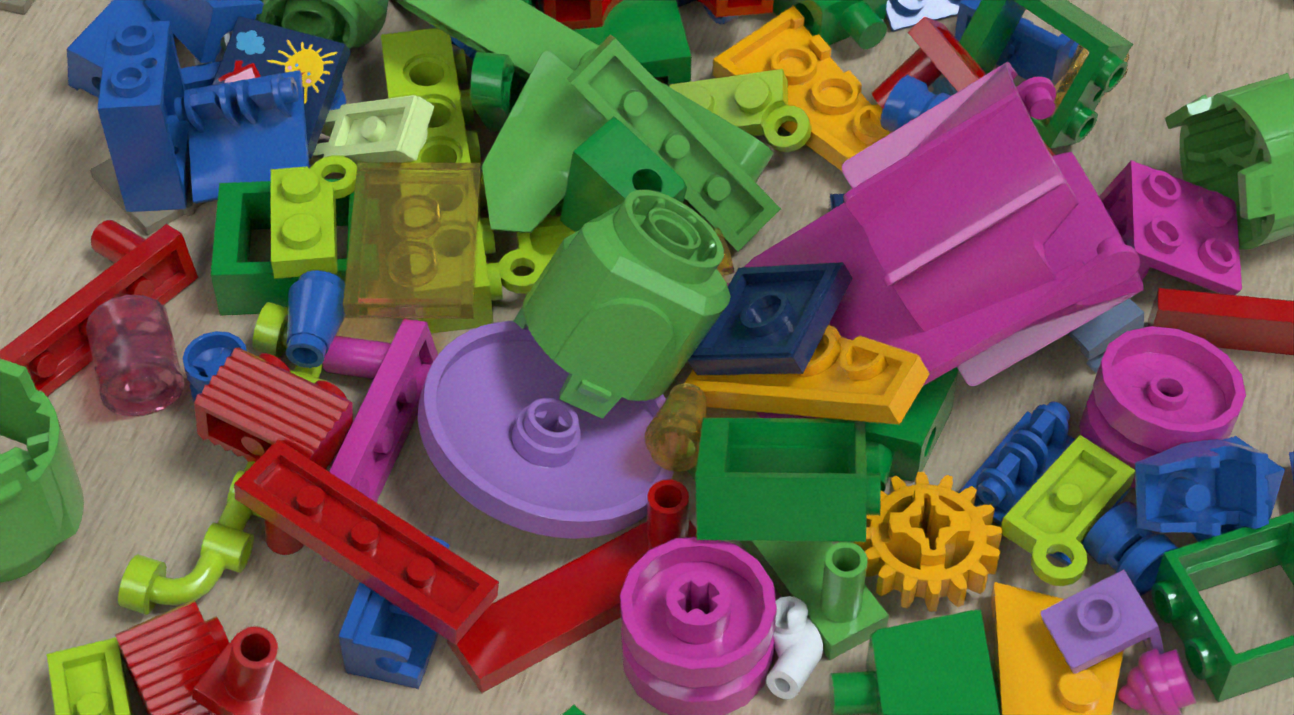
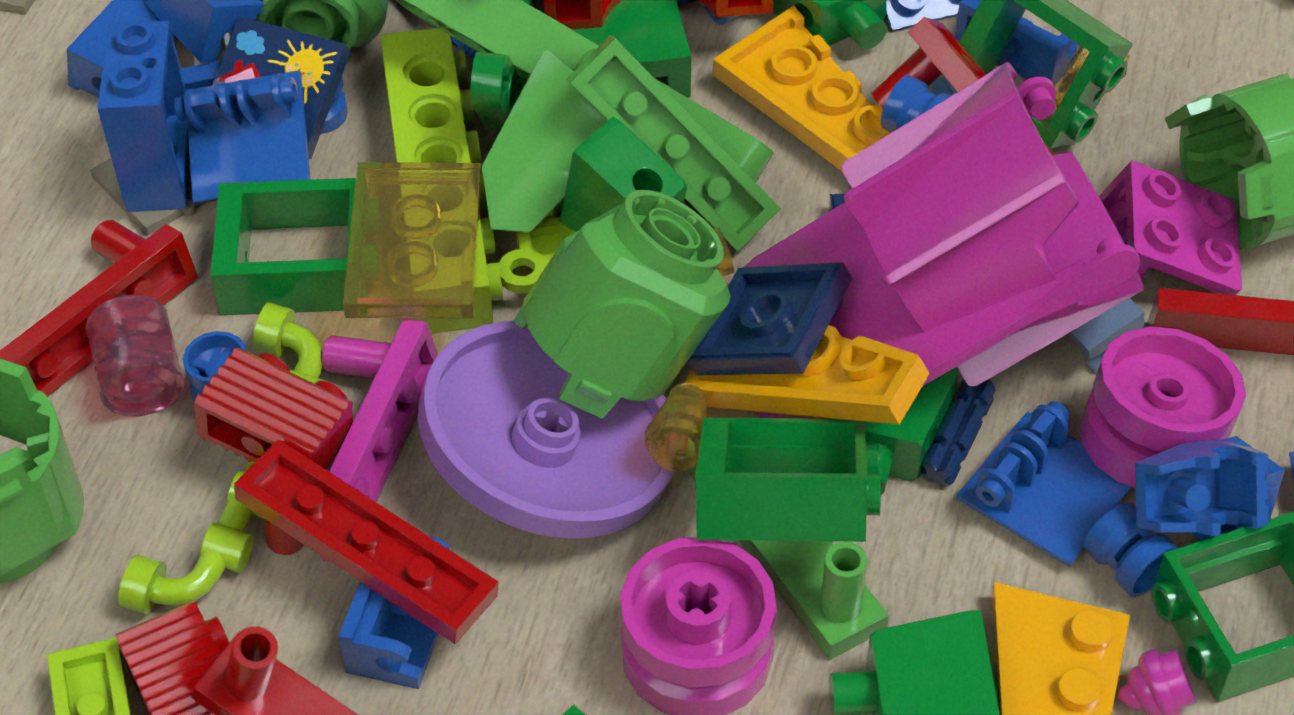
(306, 216): lime hinge -> none
(313, 317): blue cone -> none
(376, 130): yellowish green hinge -> none
(570, 599): red piece -> none
(753, 104): lime hinge -> none
(797, 647): white arm -> none
(931, 542): light orange gear -> none
(957, 432): none -> dark blue axle
(1065, 507): lime hinge -> none
(1101, 622): medium lavender bracket -> none

